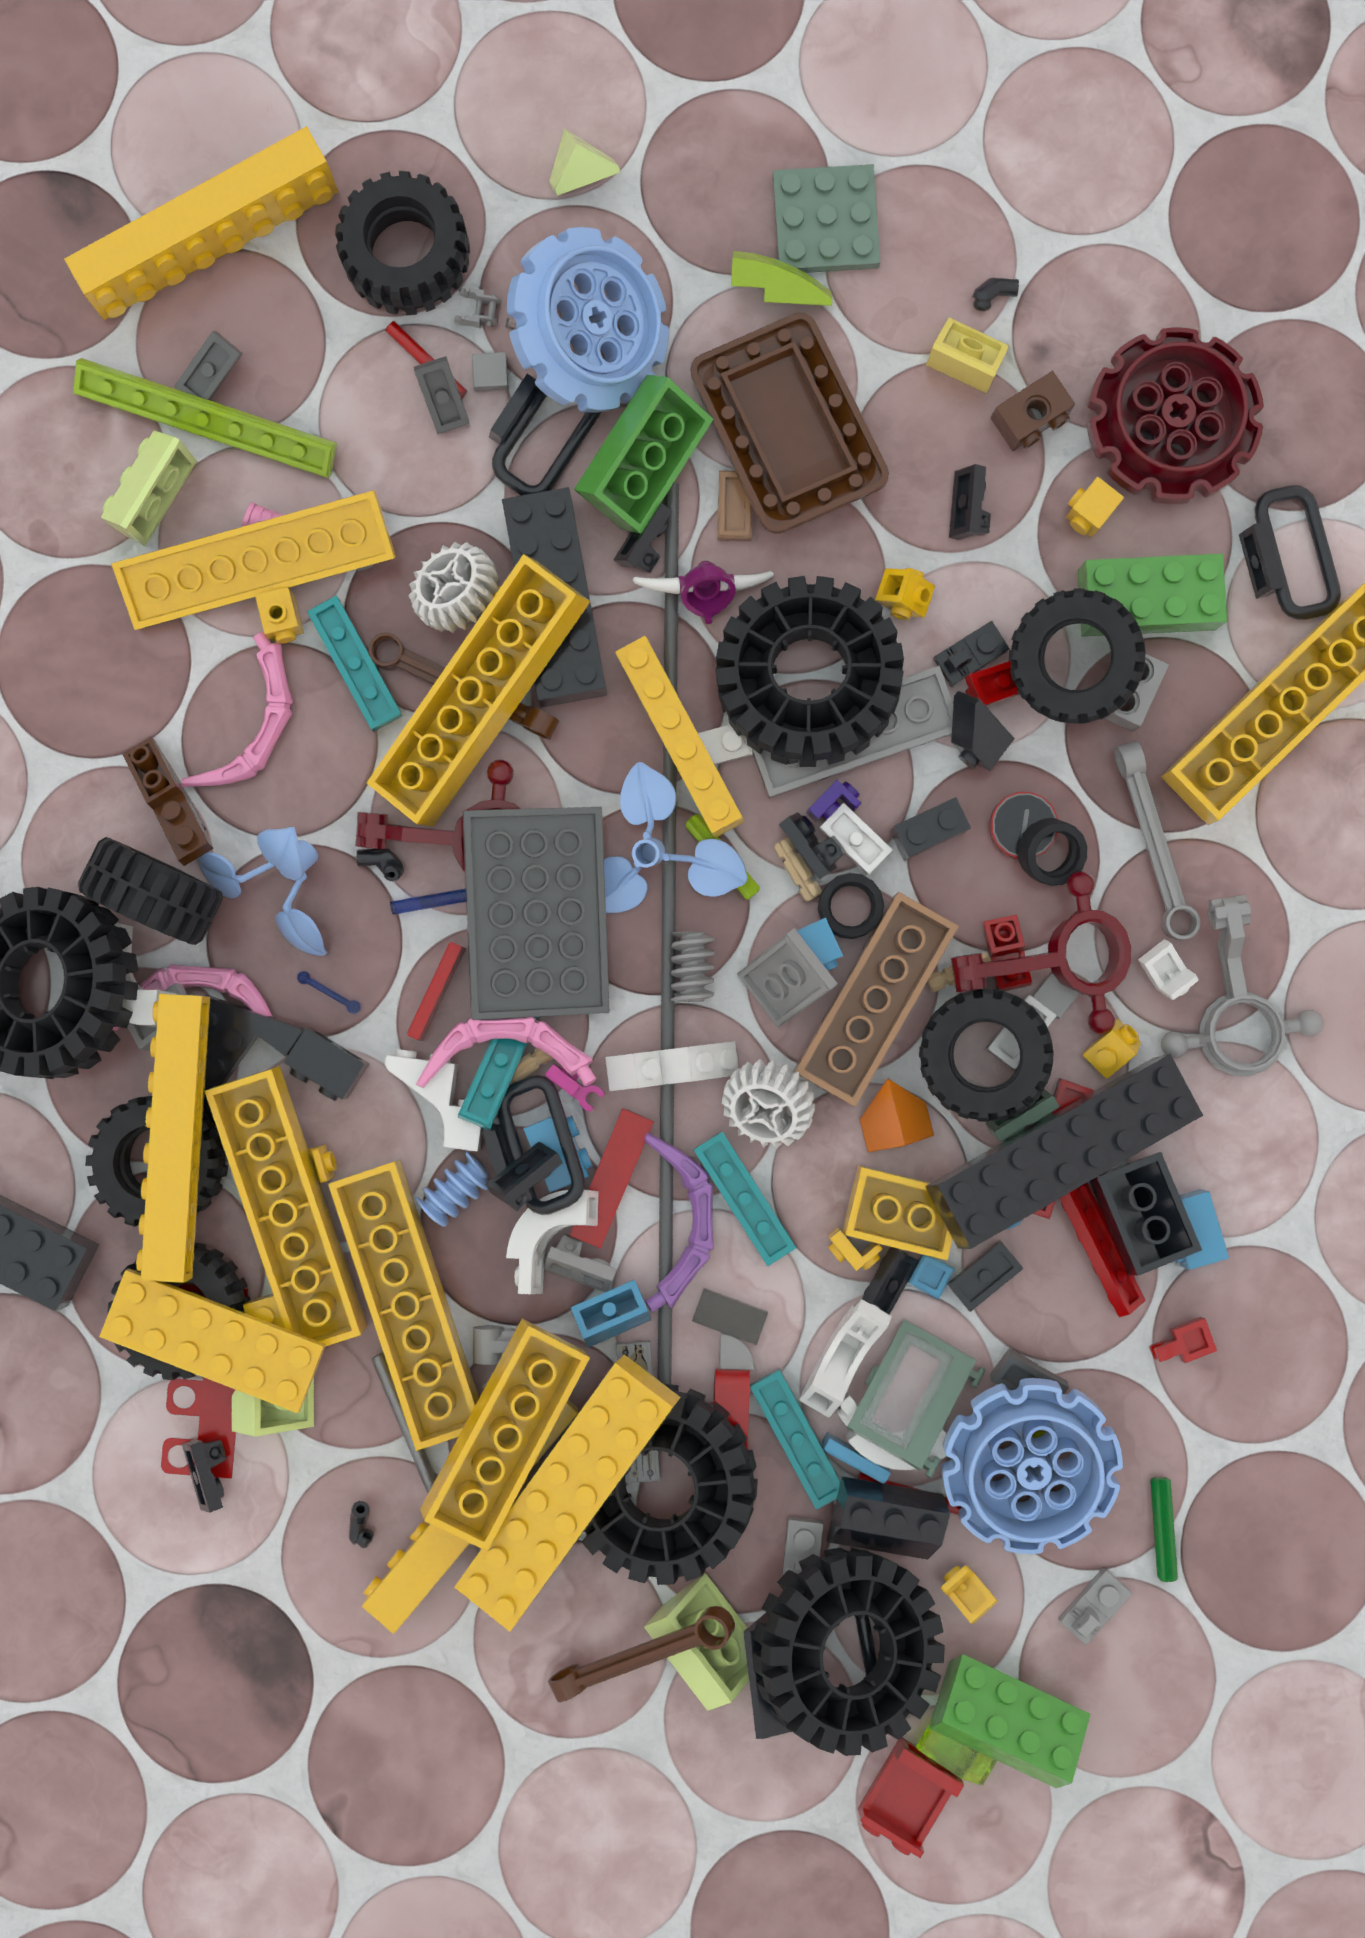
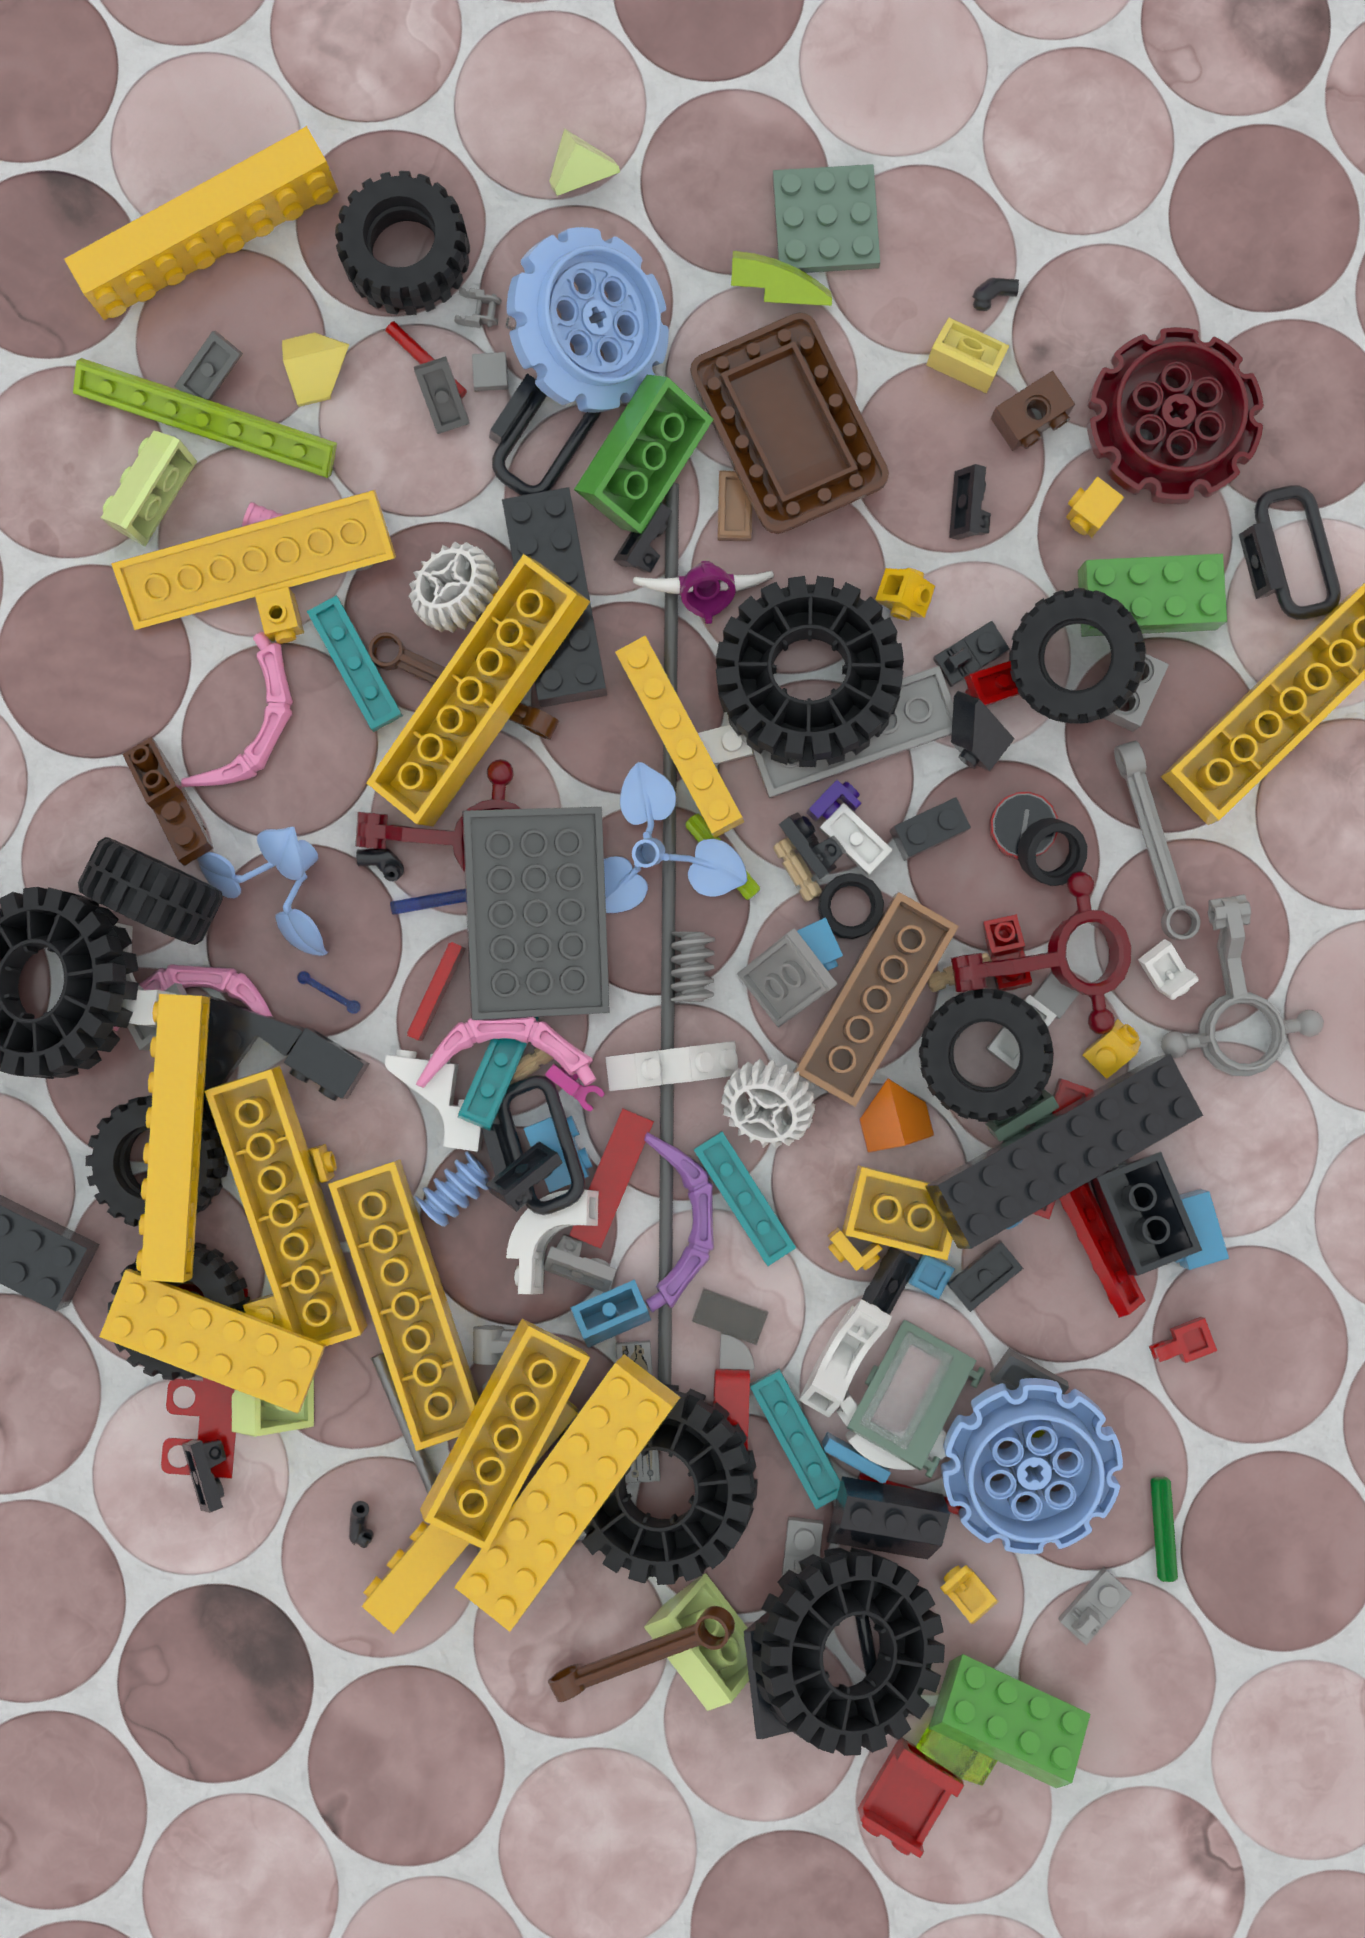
(313, 366): none -> light yellow slope

